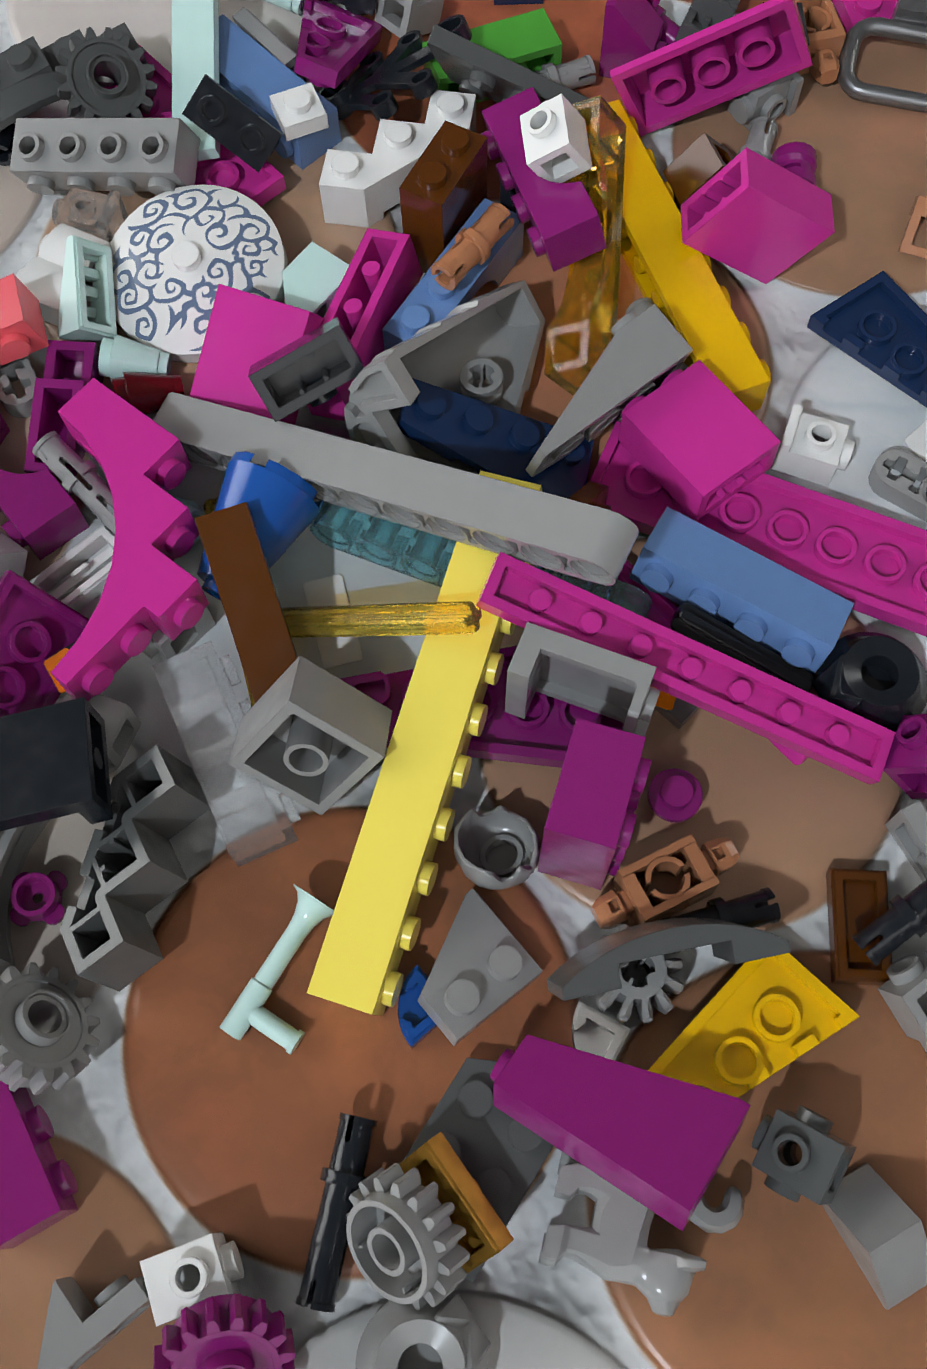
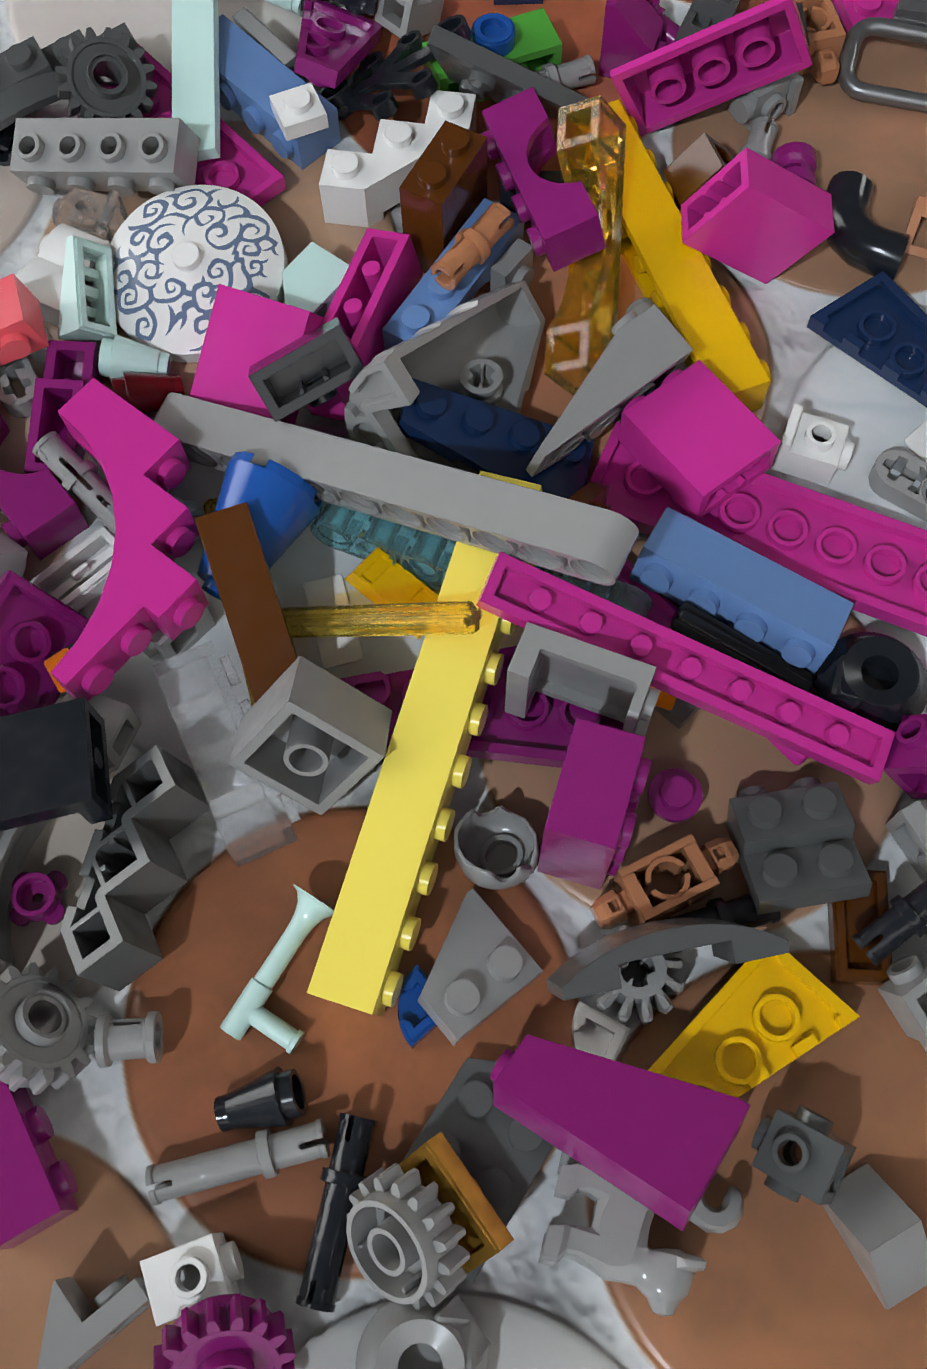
(128, 1039): none -> light grey bush
(232, 123): black hinge -> none
(238, 1161): none -> light grey pin
(263, 1102): none -> black cone
(389, 583): none -> yellow tile
(494, 33): none -> blue tile
(513, 266): none -> light grey plate
(555, 140): white brick -> none
(797, 846): none -> dark grey plate
(856, 236): none -> black cylinder

